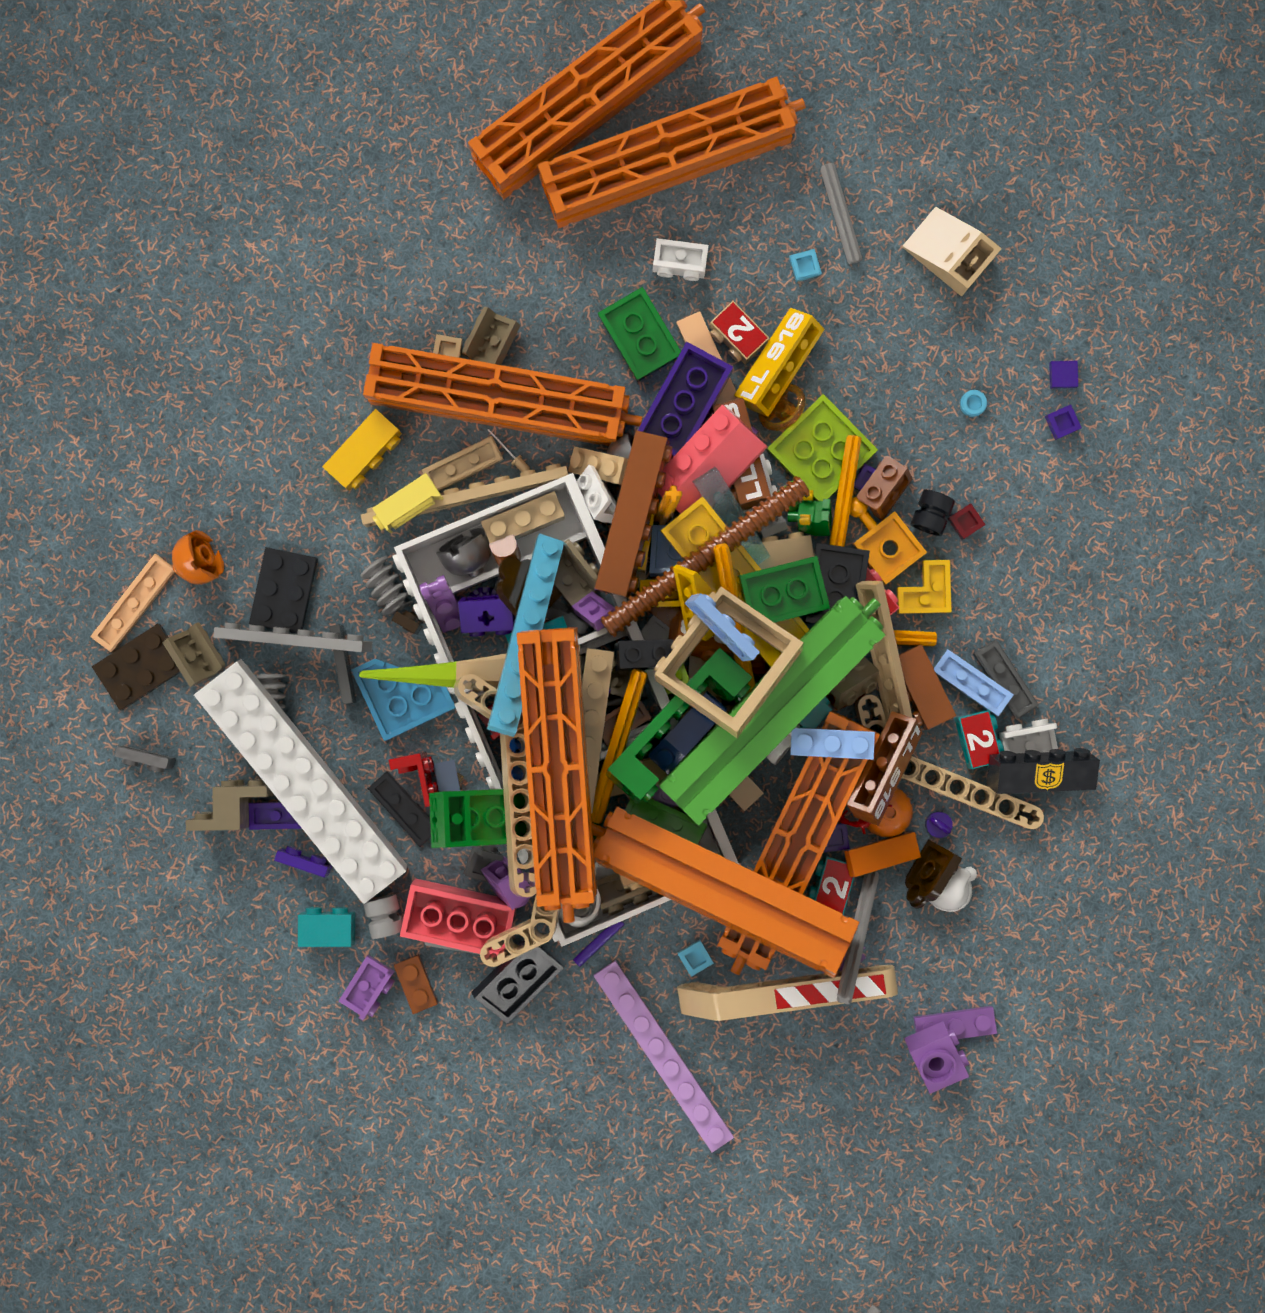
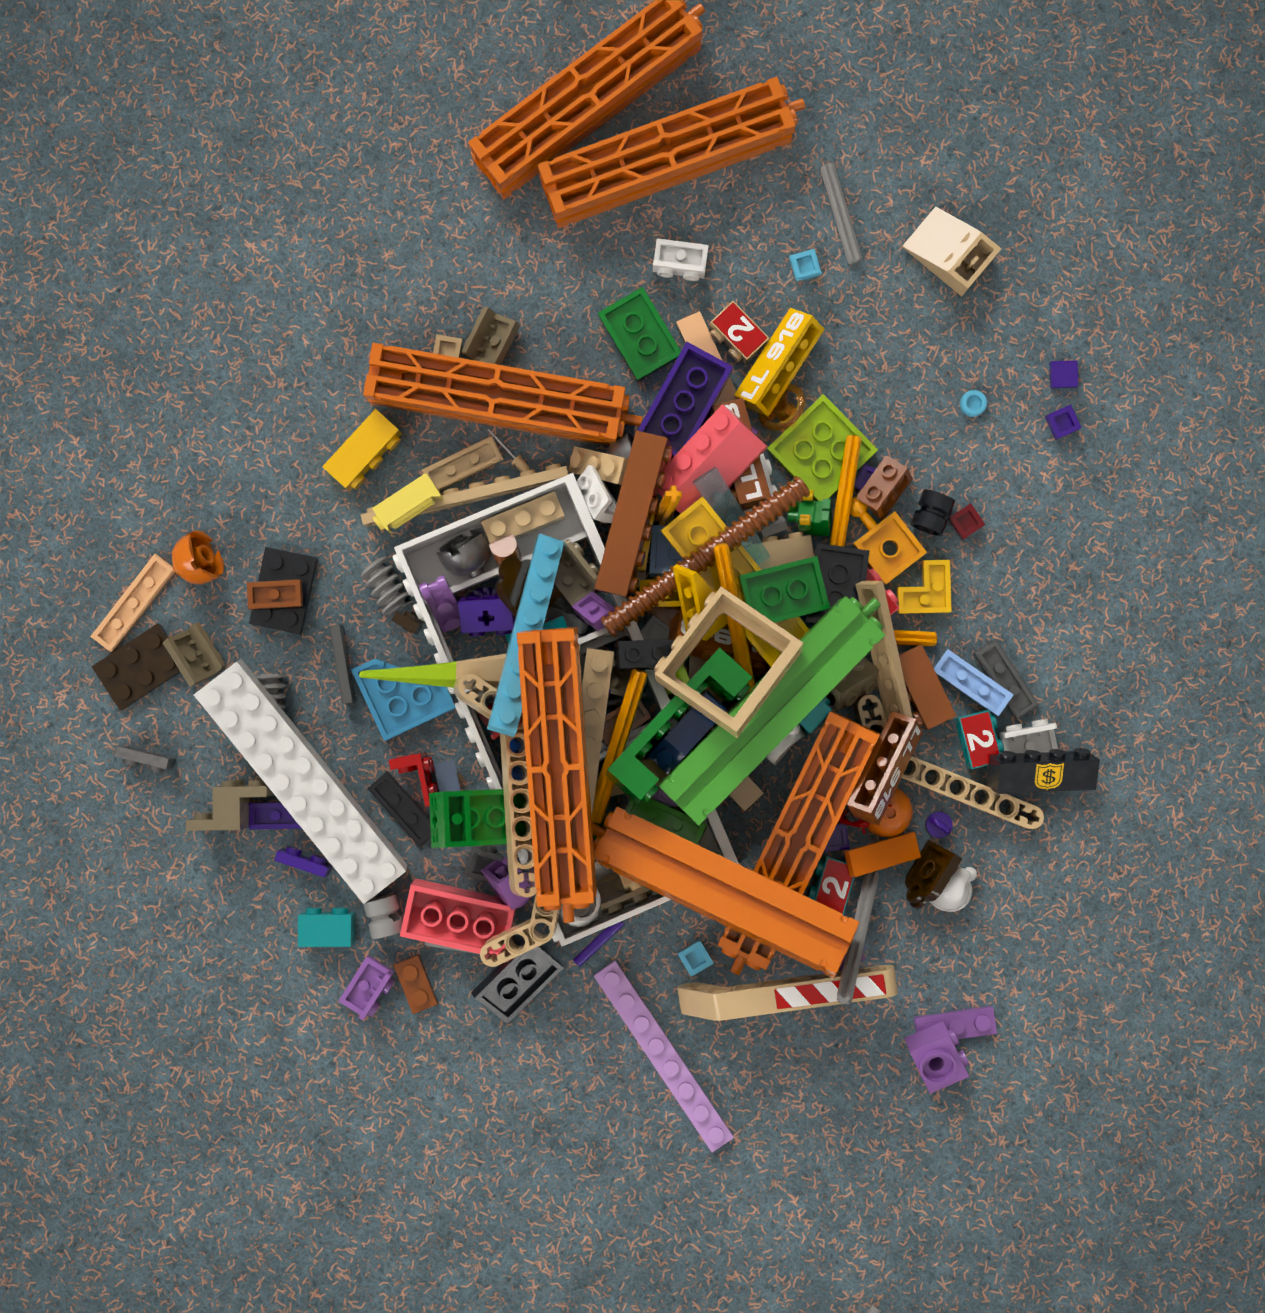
(274, 594): none -> dark orange plate
(303, 638): light grey plate -> none
(722, 626): light blue plate -> none
(832, 743): light blue plate -> none

